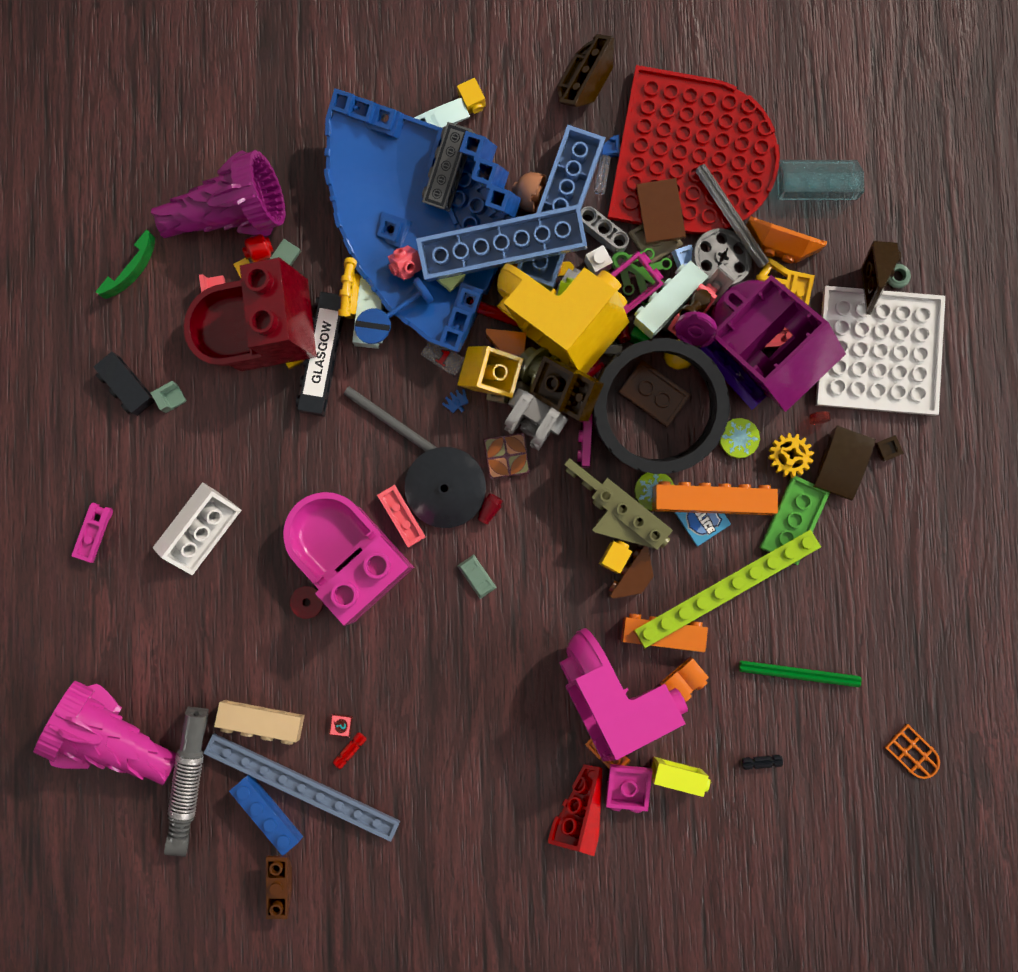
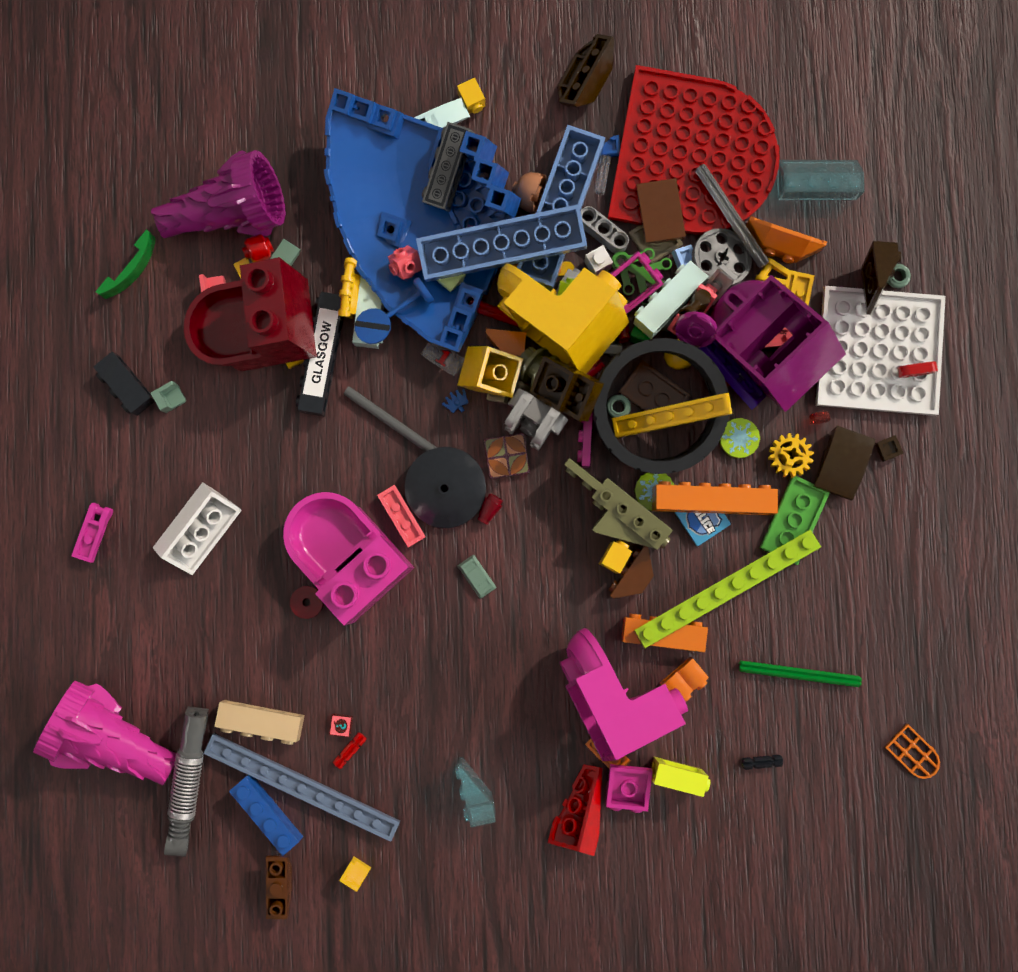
(355, 874): none -> yellow panel
(478, 798): none -> clear light blue slope
(627, 406): none -> sand green piece
(672, 415): none -> yellow tile
(917, 369): none -> red beam

